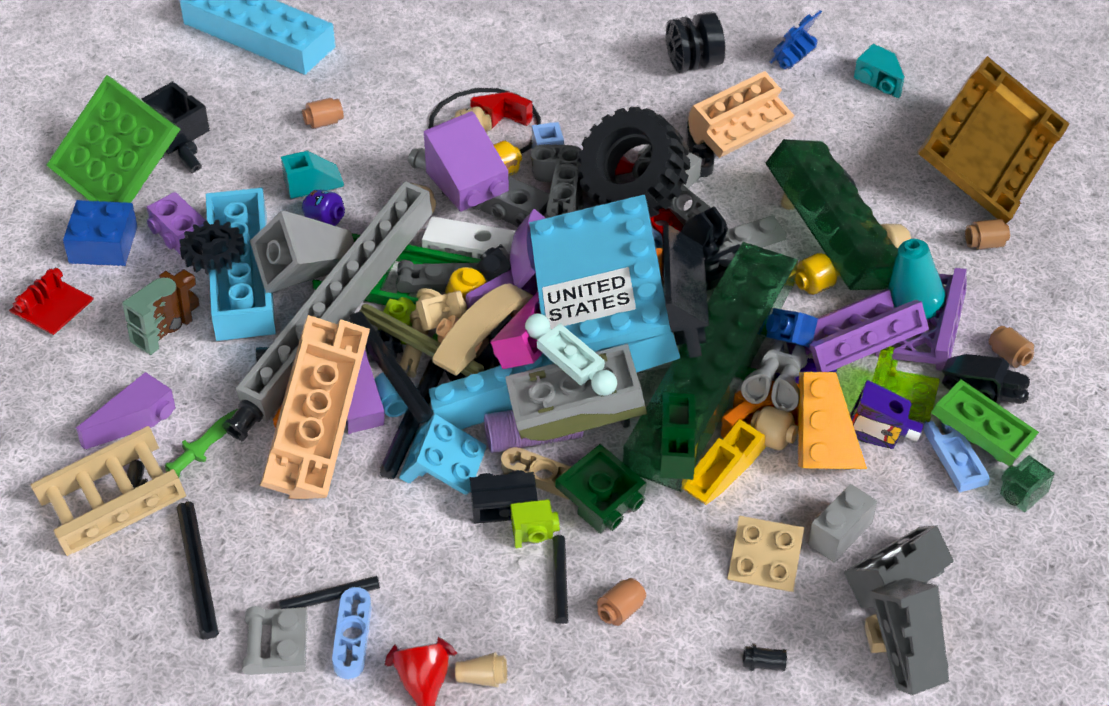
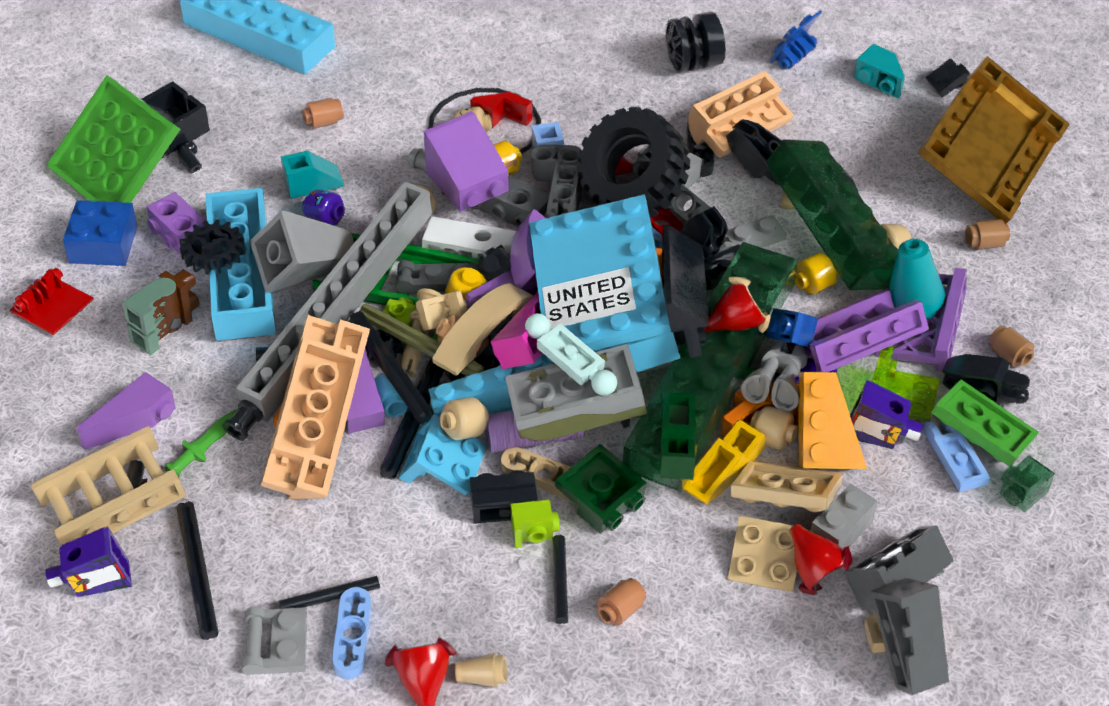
(91, 565): none -> dark purple torso
(464, 418): none -> tan head
(737, 310): none -> red hat
(753, 146): none -> black hinge
(764, 658): black pin -> none
(786, 486): none -> tan plate
(816, 558): none -> red hat
(948, 77): none -> black bracket

